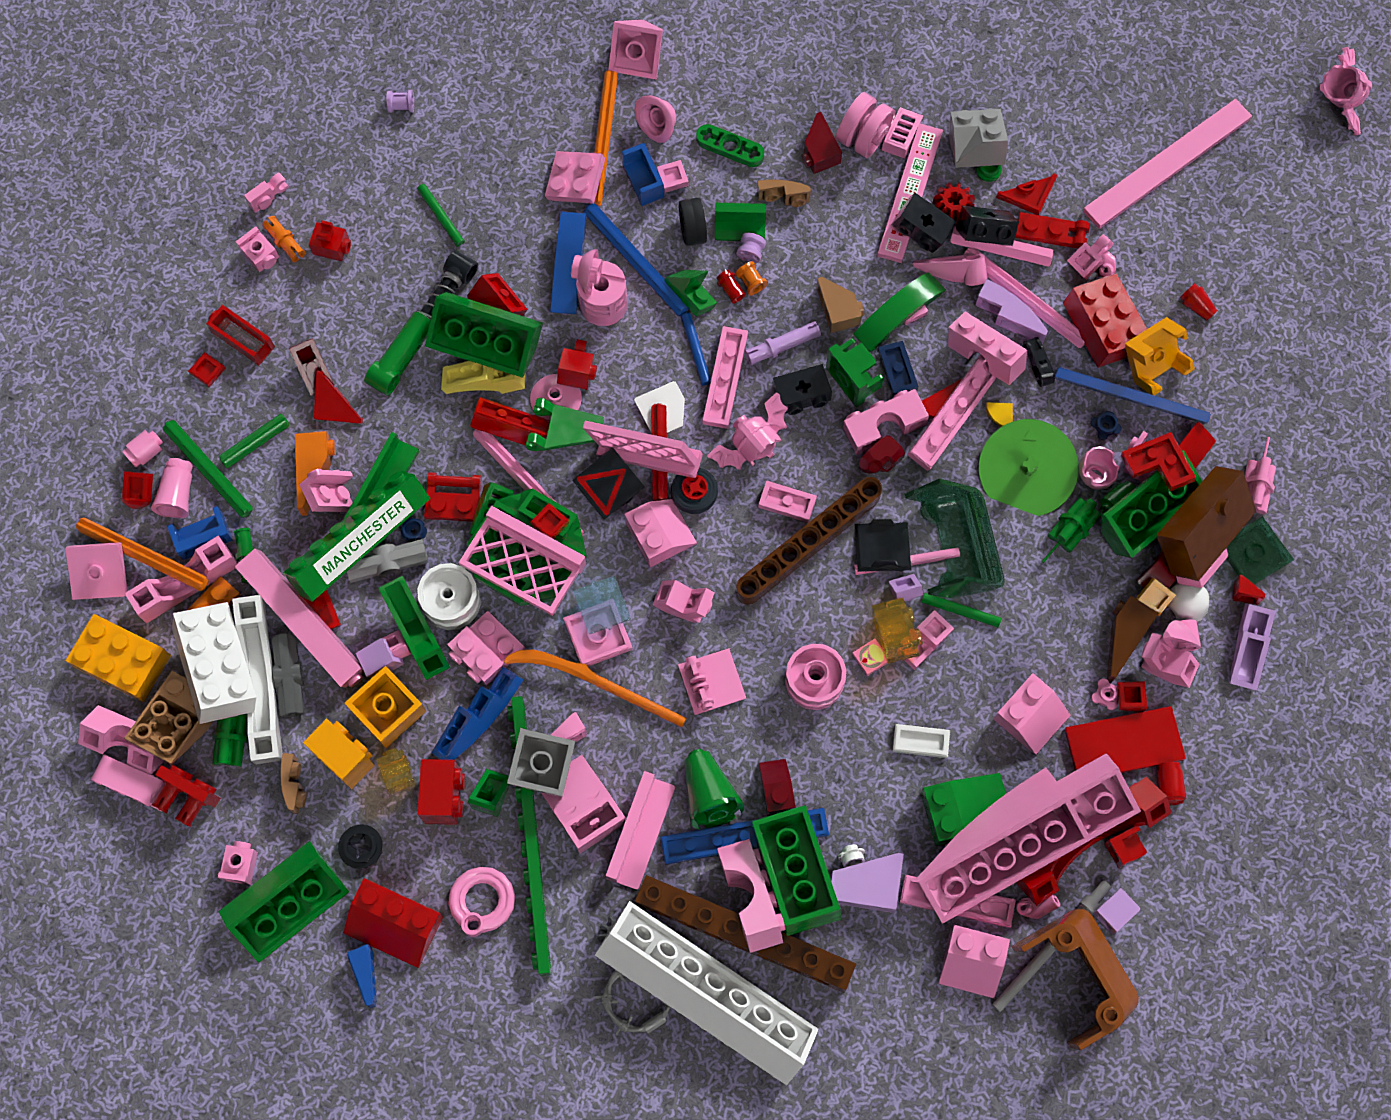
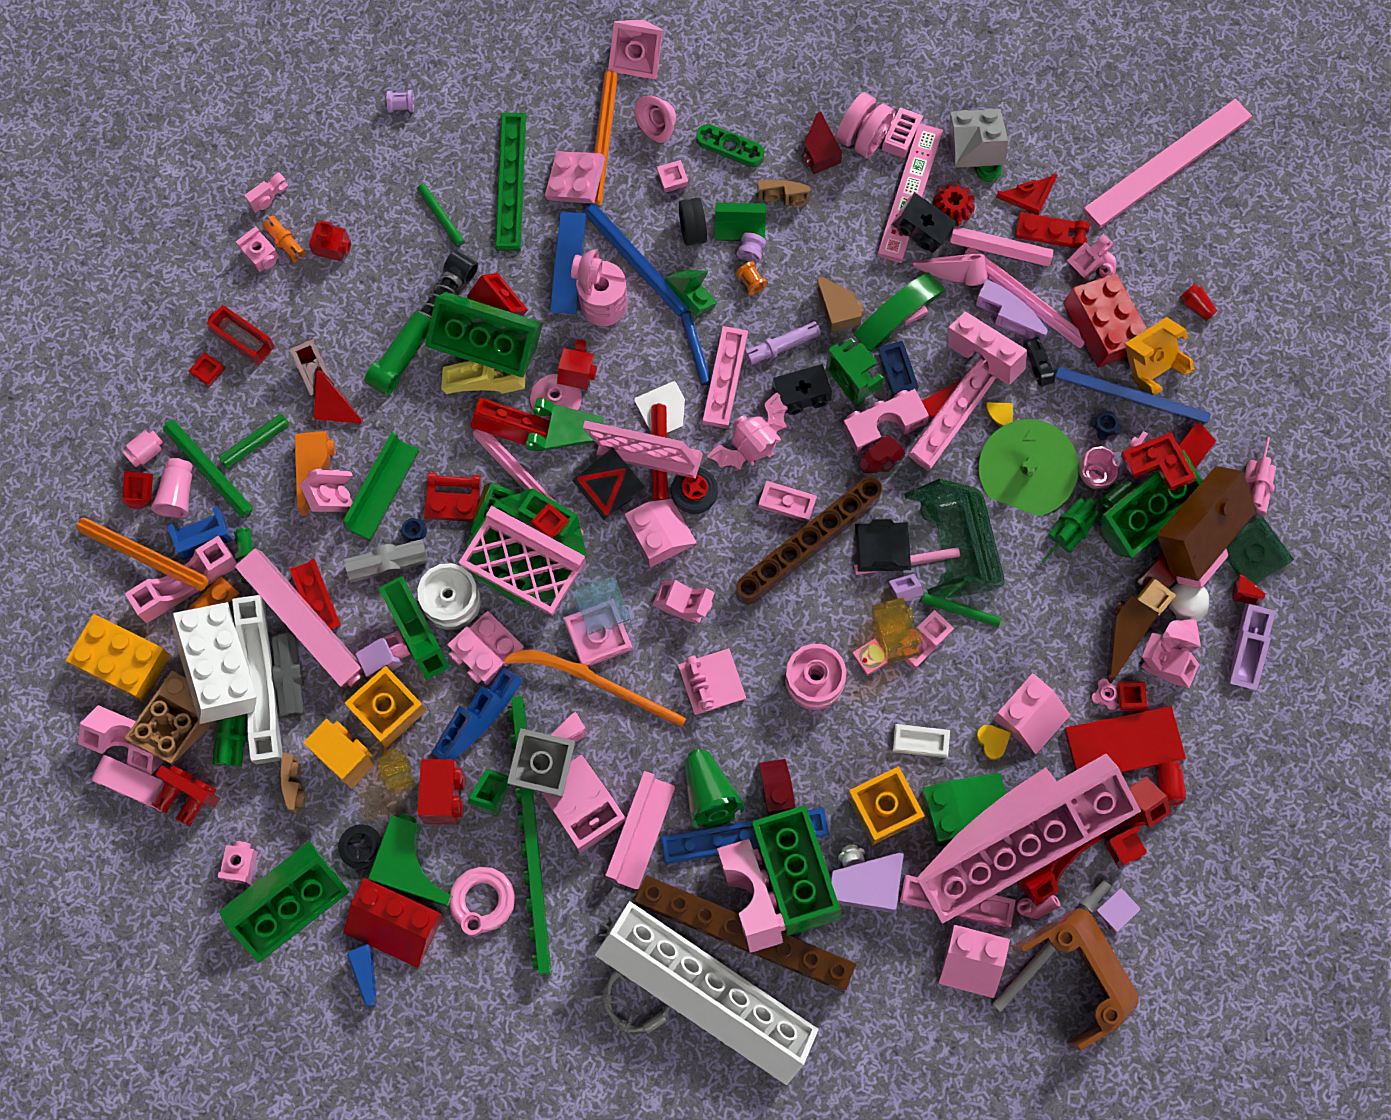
(96, 571): bright pink plate -> none
(356, 535): green brick -> none
(399, 864): none -> green arch
(510, 182): none -> green tile
(642, 174): blue panel -> none
(731, 287): red pin -> none
(885, 805): none -> light orange brick
(987, 225): black brick -> none
(993, 741): none -> yellow tile
(1340, 87): bright pink helmet -> none

